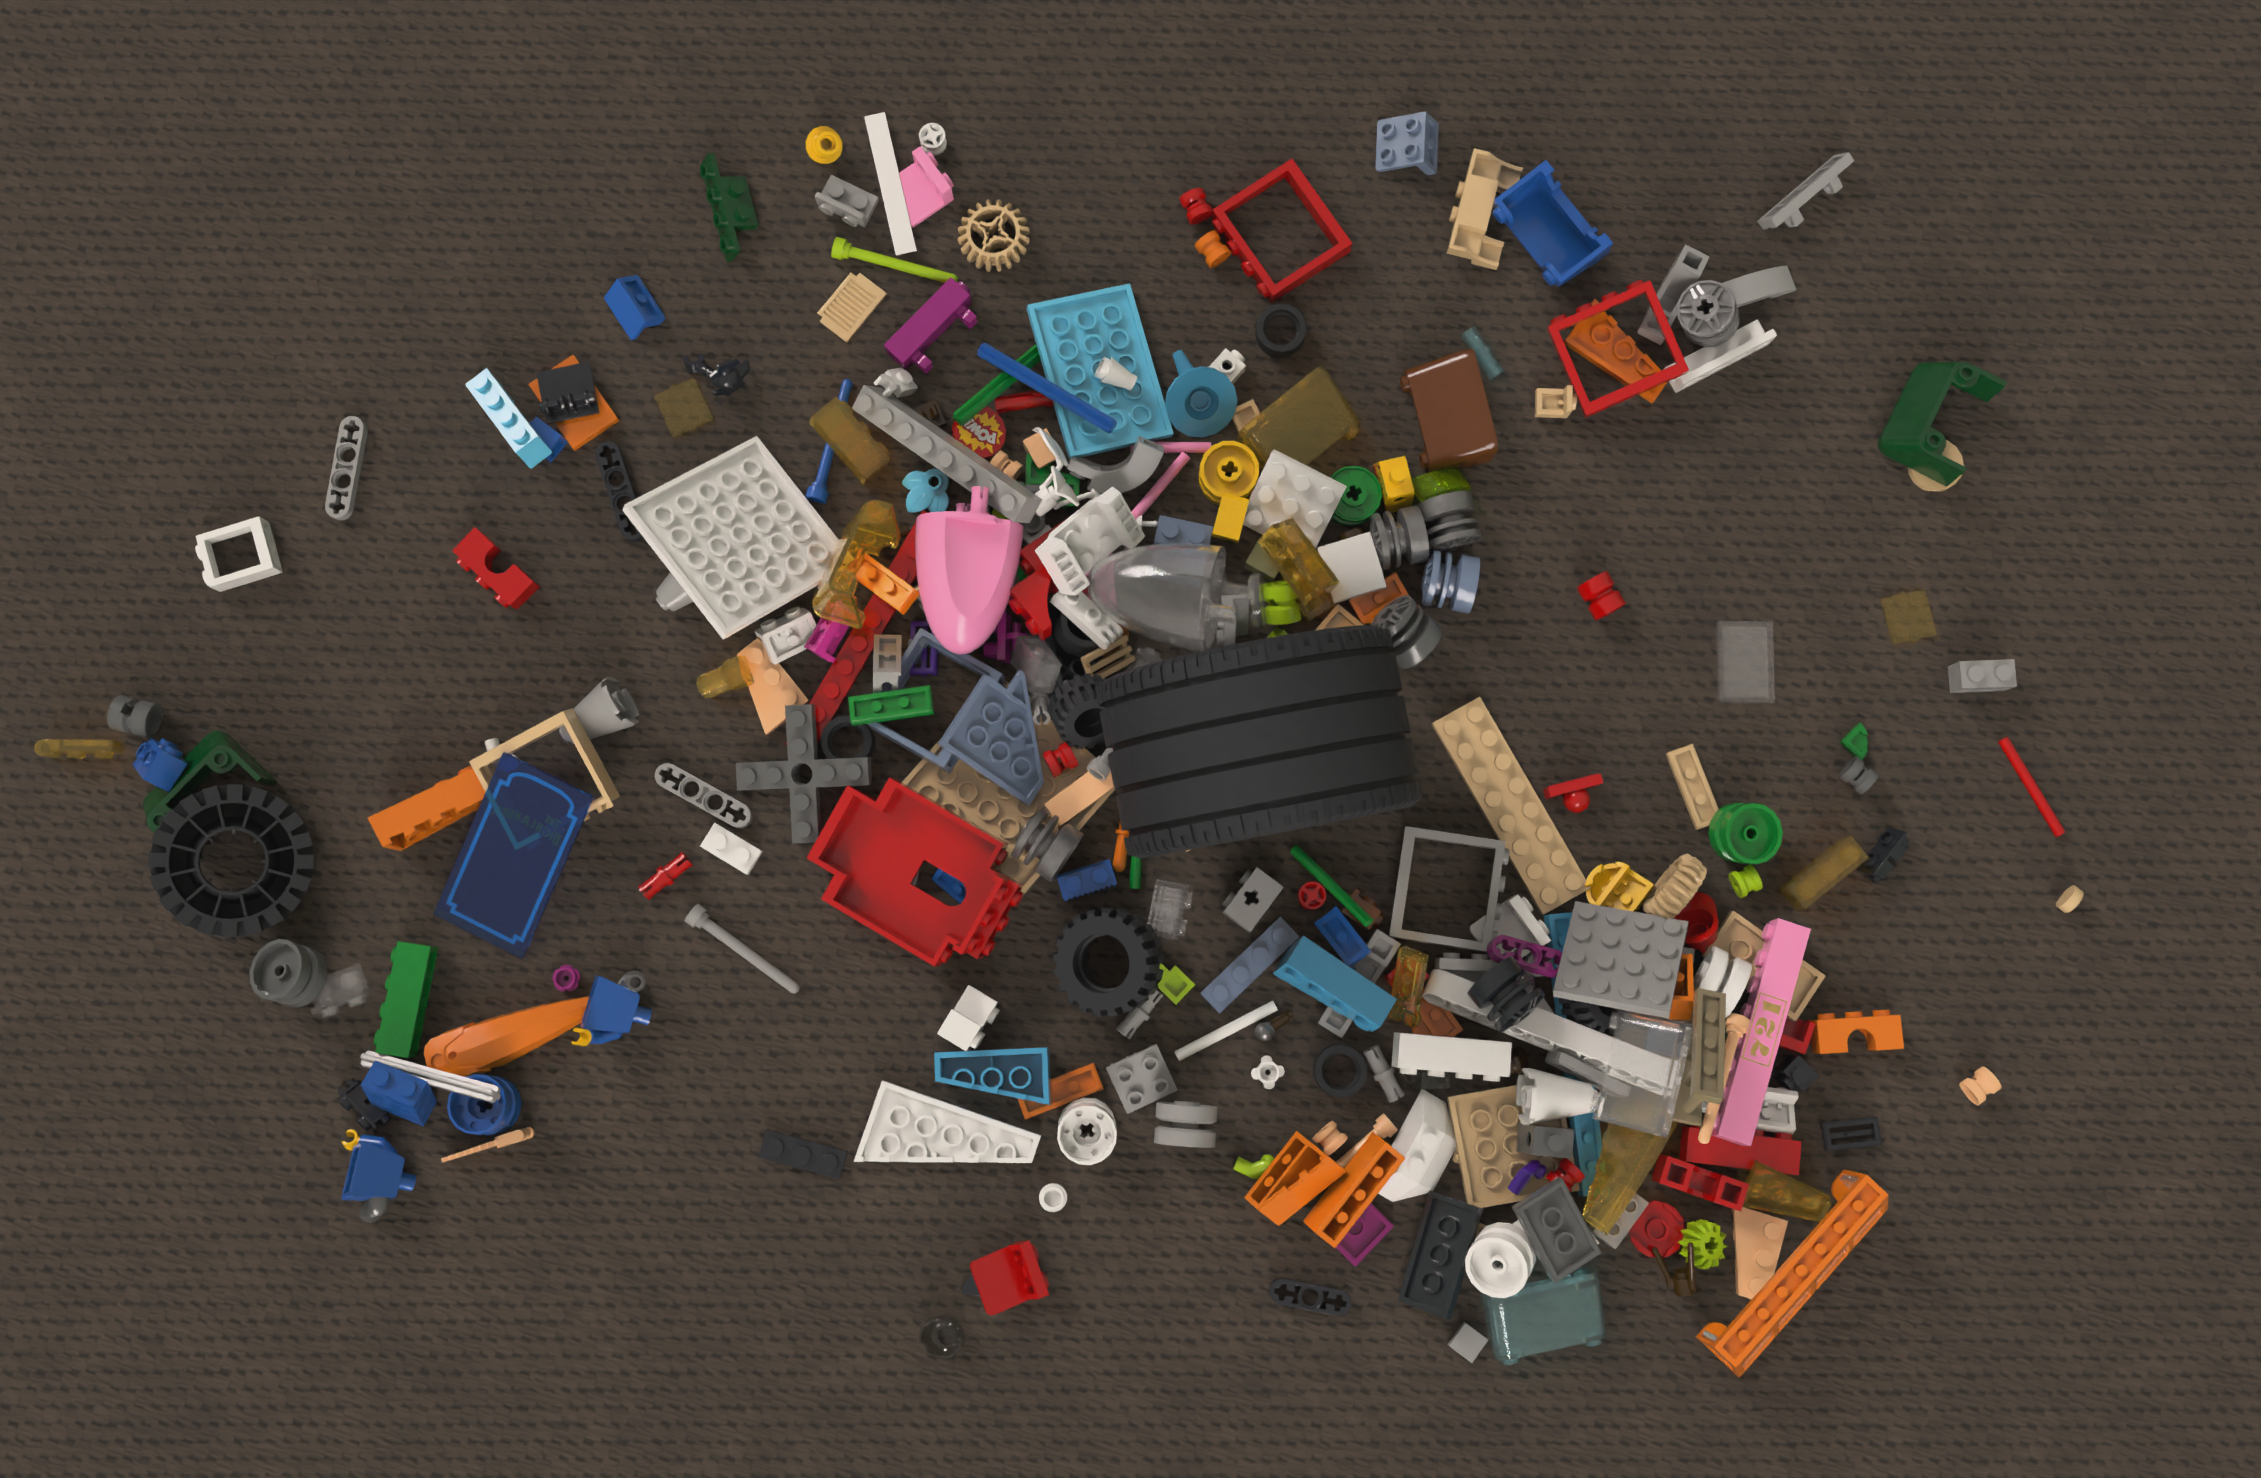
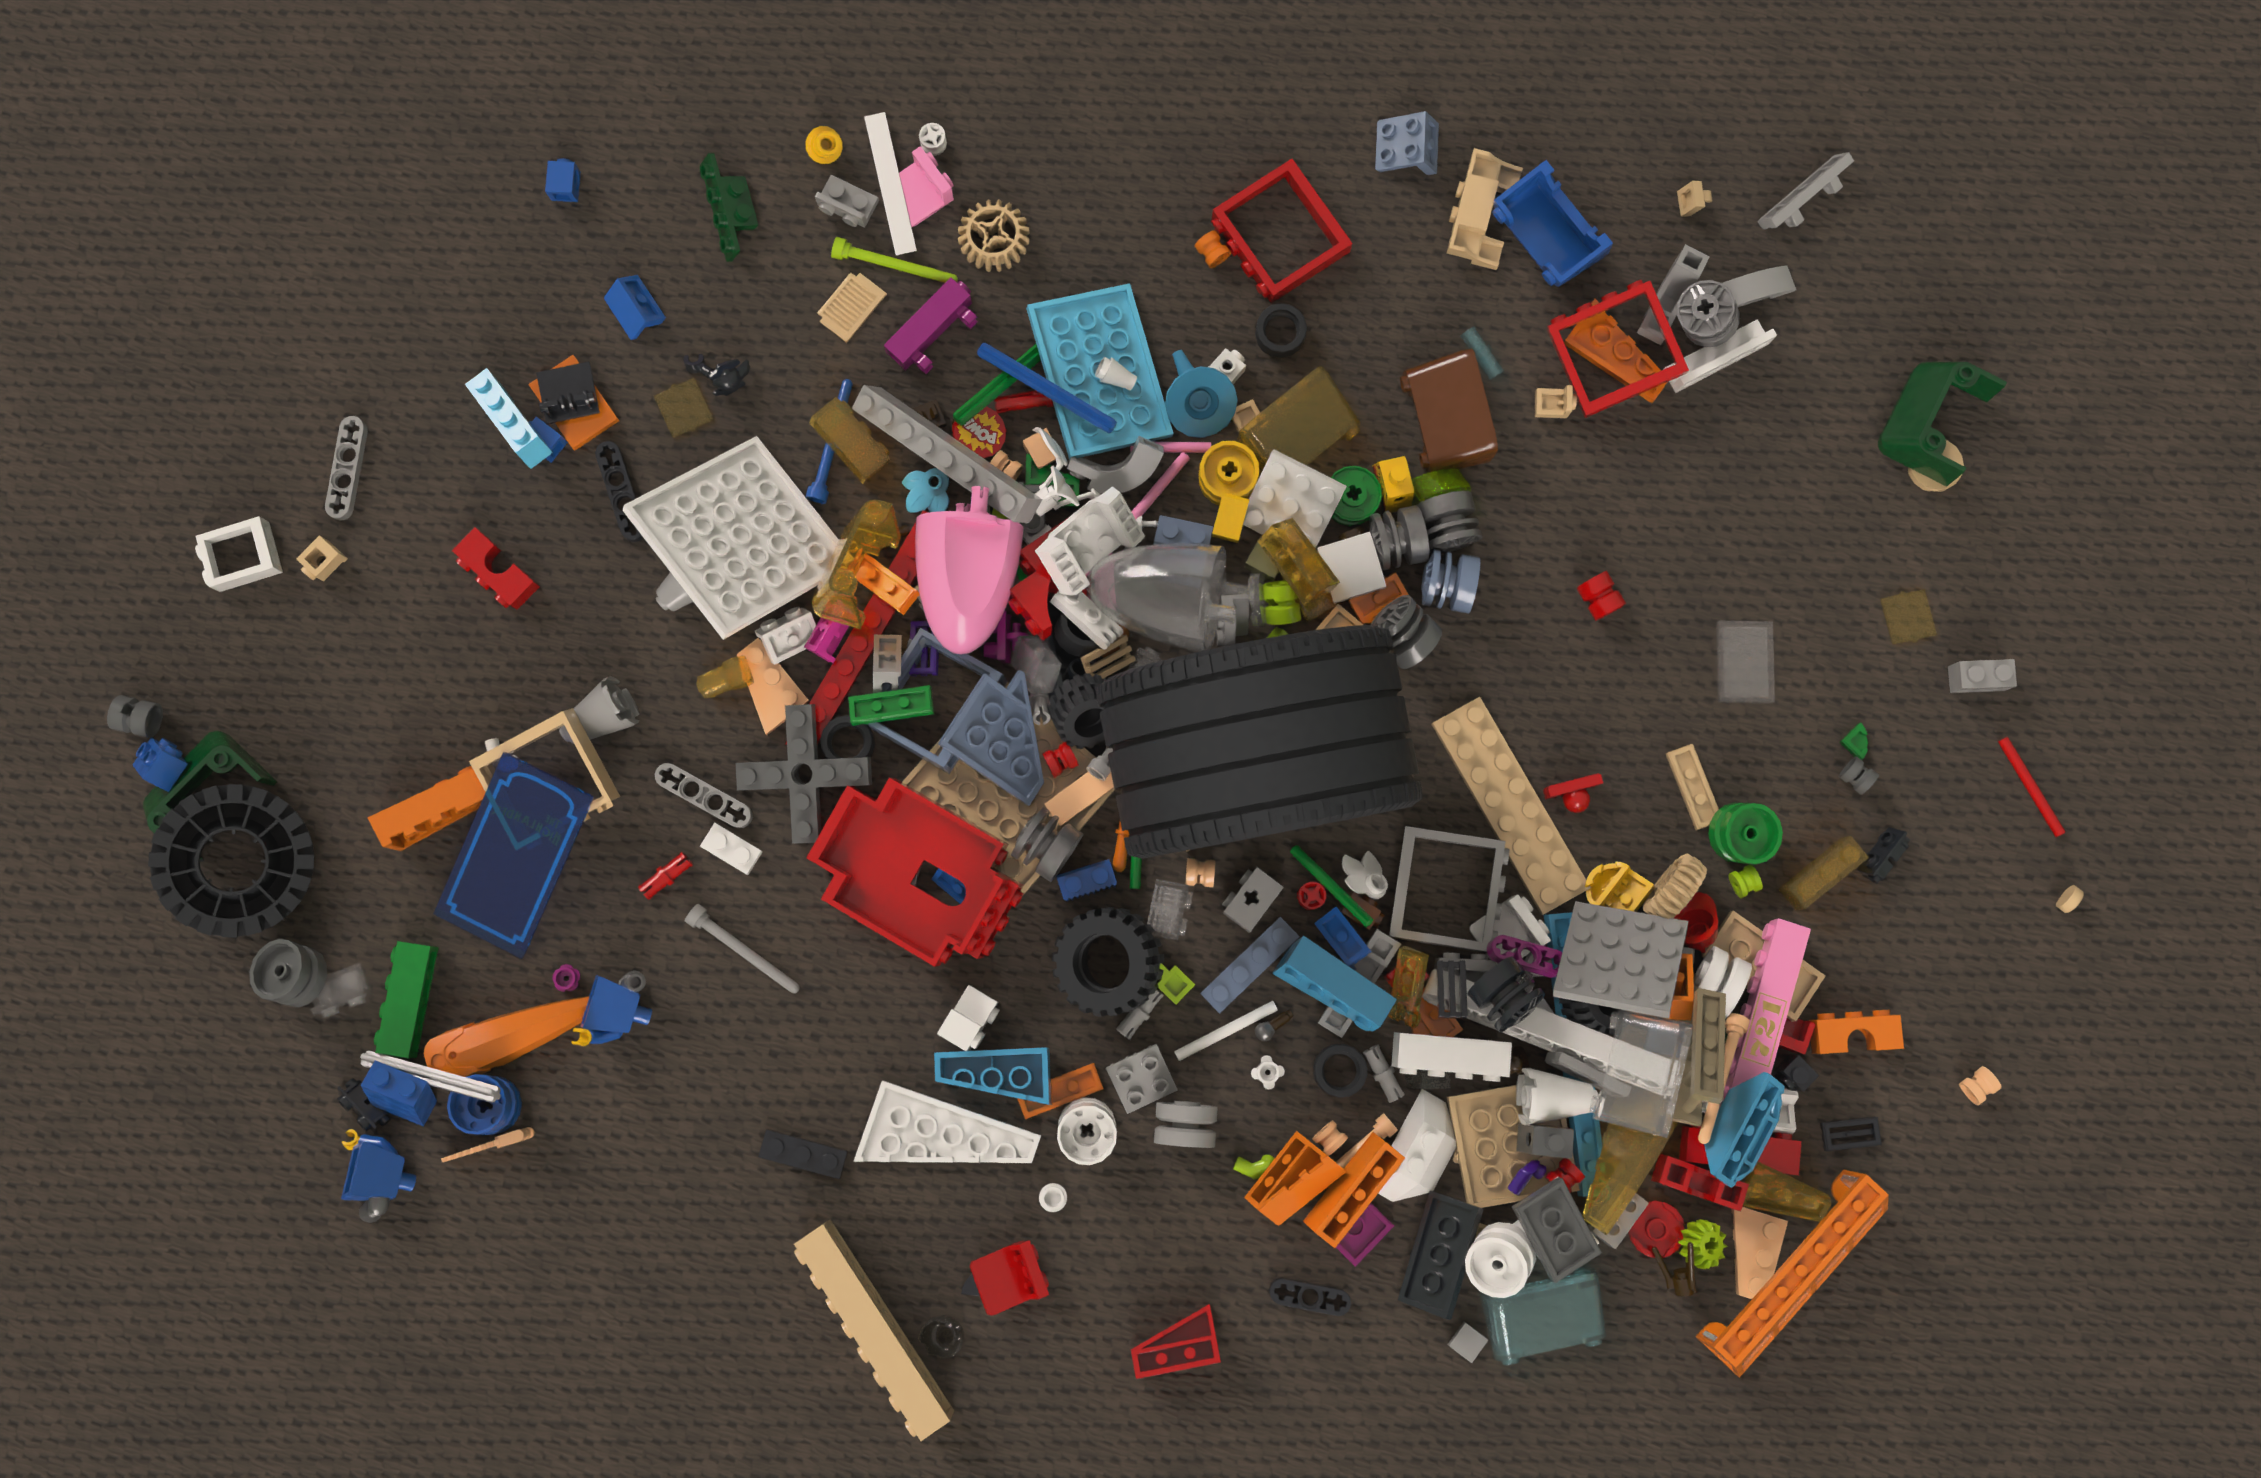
(78, 748): clear yellow plate -> none
(314, 553): none -> tan brick
(563, 180): none -> blue brick
(875, 1330): none -> tan brick
(897, 382): white plate -> none
(1179, 1347): none -> red wedge
(1196, 206): red wheel -> none
(1200, 872): none -> light nougat wheel
(1365, 876): none -> white plate
(1452, 999): none -> black tile
(1692, 198): none -> tan tile
(1744, 1127): none -> dark azure wedge

